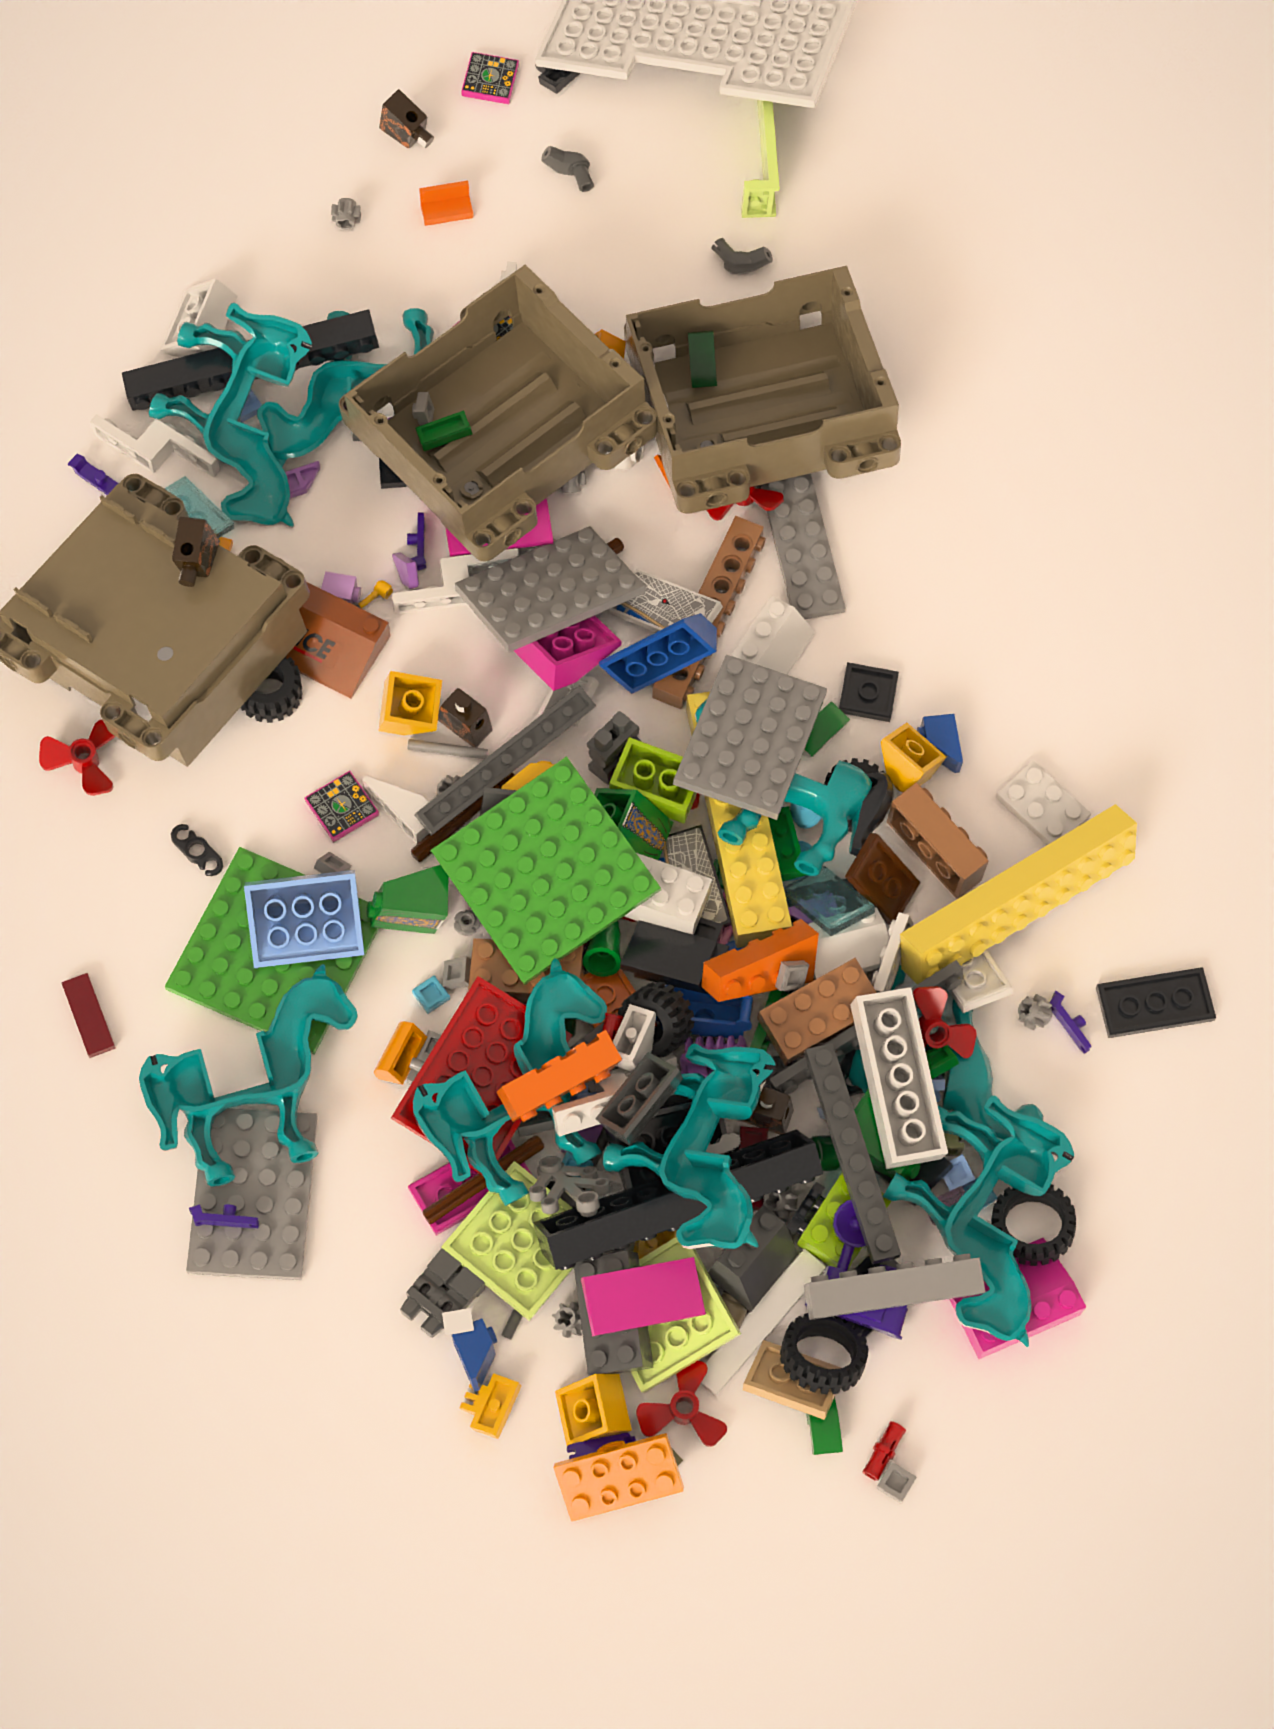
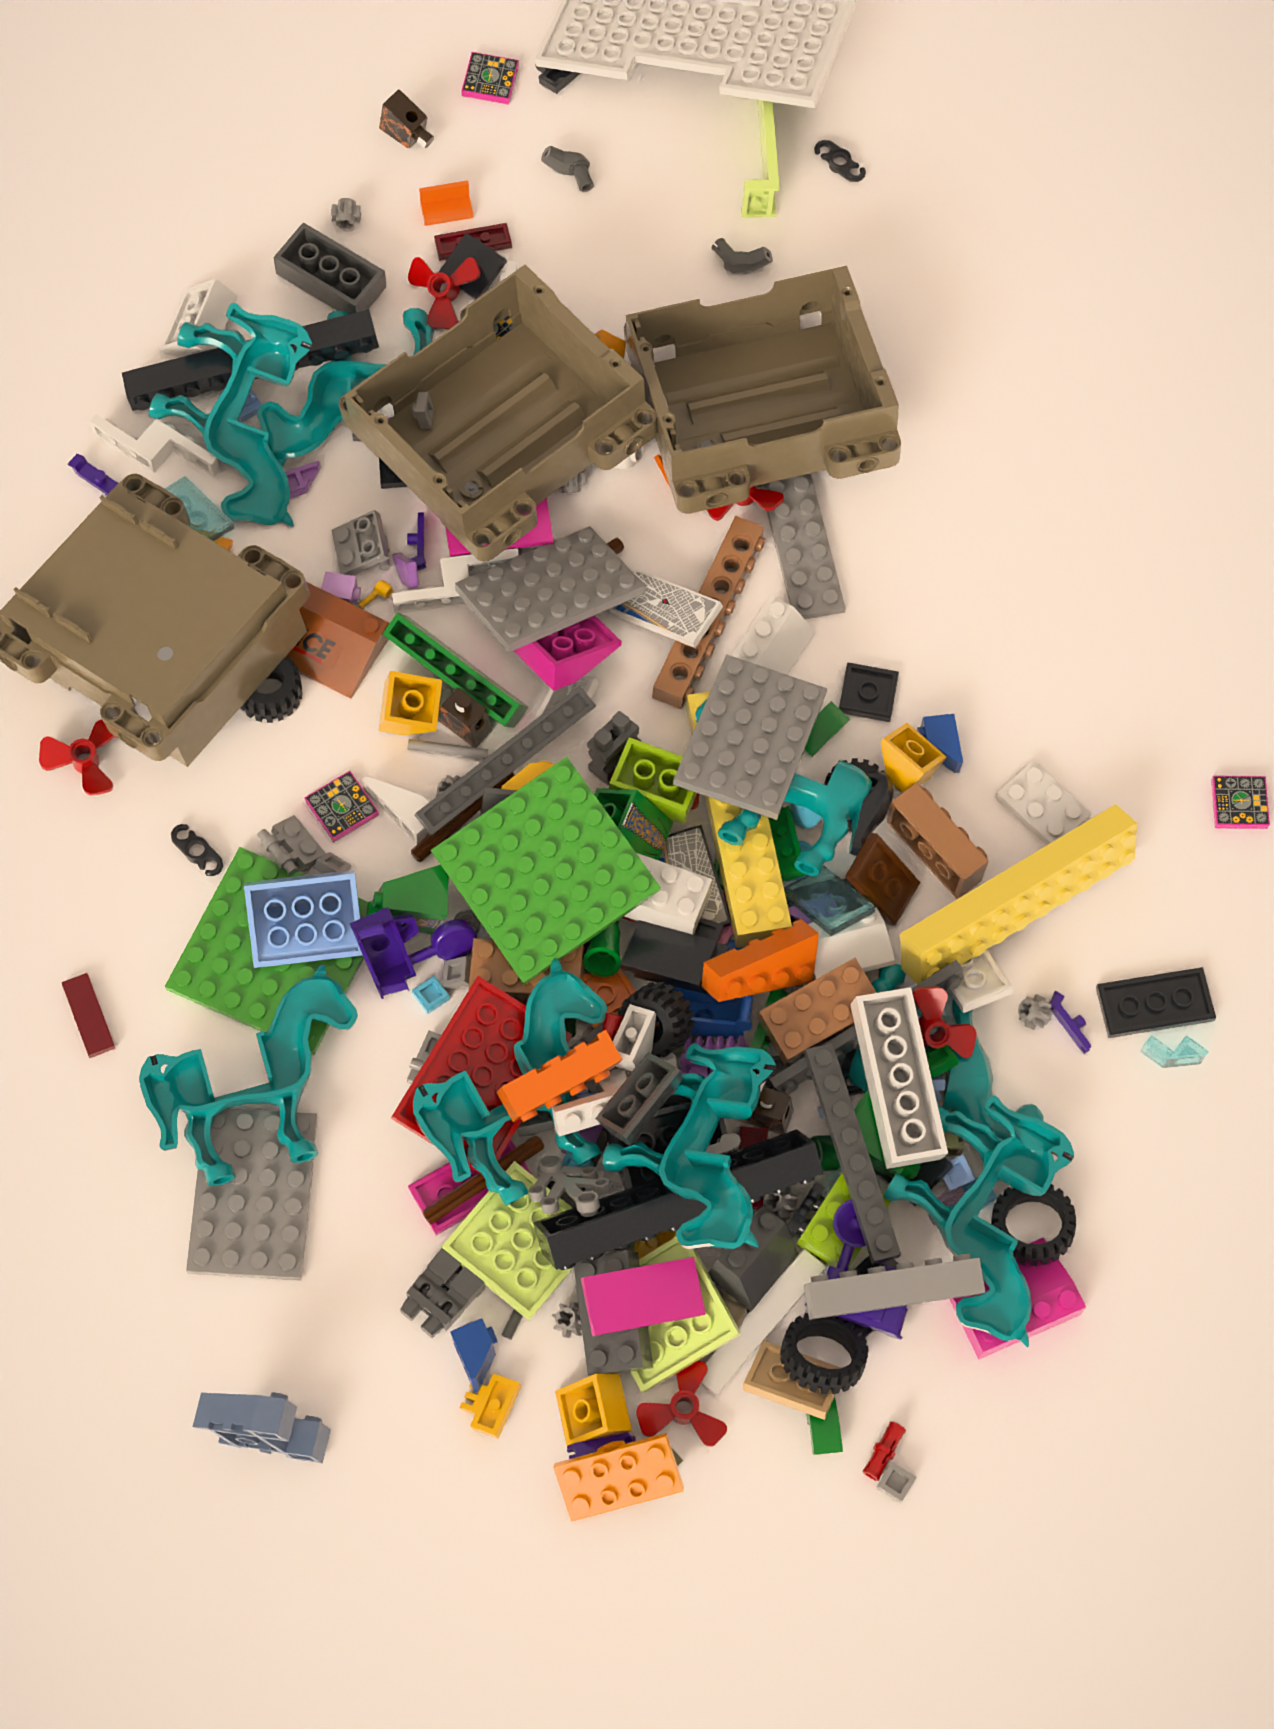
(194, 549): dark brown torso -> none
(227, 1219): dark purple piece -> none
(262, 1424): none -> sand blue wedge
(297, 842): none -> light grey plate
(329, 271): none -> dark grey brick
(361, 544): none -> light grey plate
(383, 948): none -> dark purple piece
(402, 1047): light orange brick -> none
(442, 311): none -> red piece
(443, 430): green tile -> none
(455, 669): none -> green brick
(458, 1321): white sticker -> none
(489, 263): none -> black tile
(493, 236): none -> dark red tile
(662, 653): blue slope -> none
(702, 359): dark green slope -> none
(792, 975): light grey tile -> none
(836, 151): none -> black piece
(891, 955): white plate -> none
(1185, 1054): none -> clear light blue slope
(1240, 802): none -> tile

